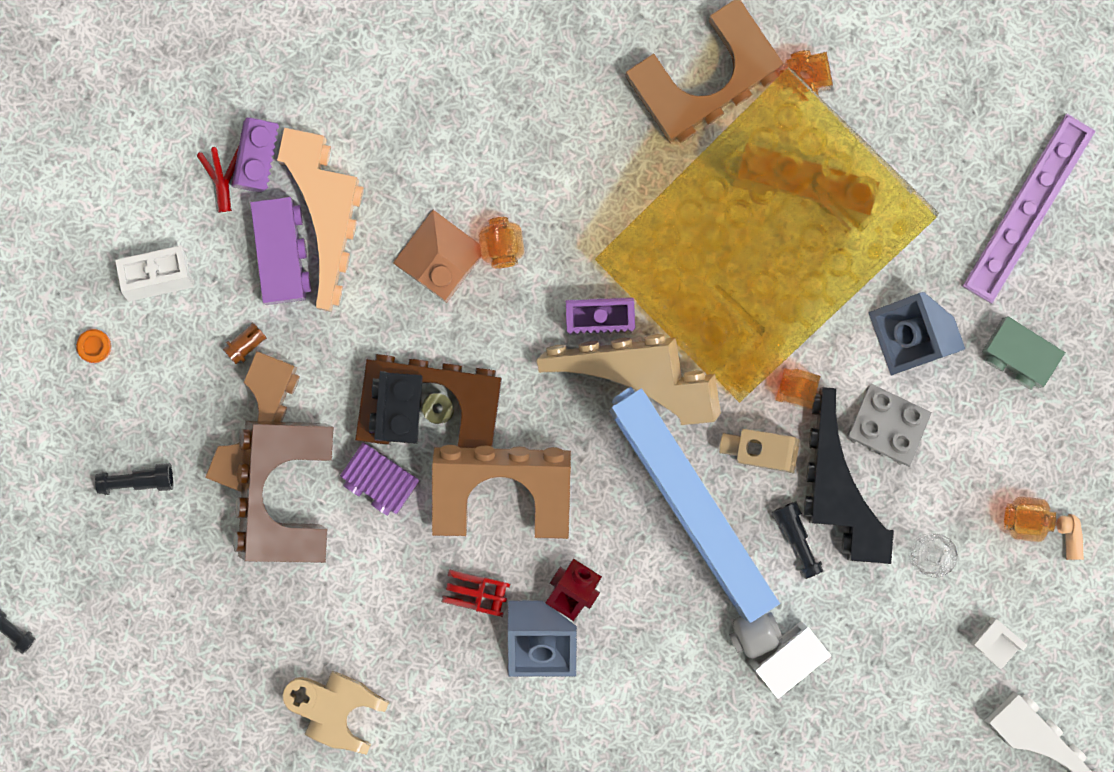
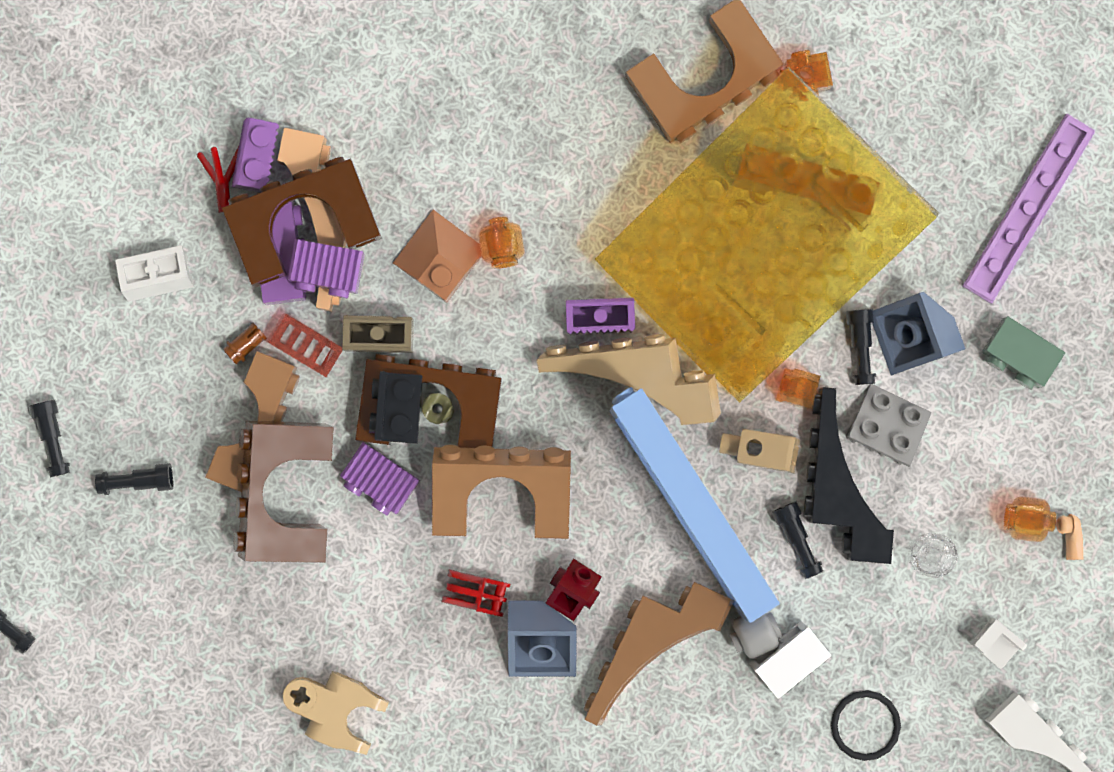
(49, 432): none -> black piece
(93, 346): orange tile -> none
(253, 217): none -> reddish brown arch
(279, 330): none -> clear red slope
(325, 267): none -> medium lavender brick
(378, 334): none -> dark tan brick
(649, 634): none -> medium nougat arch
(835, 731): none -> black piece
(861, 340): none -> black piece

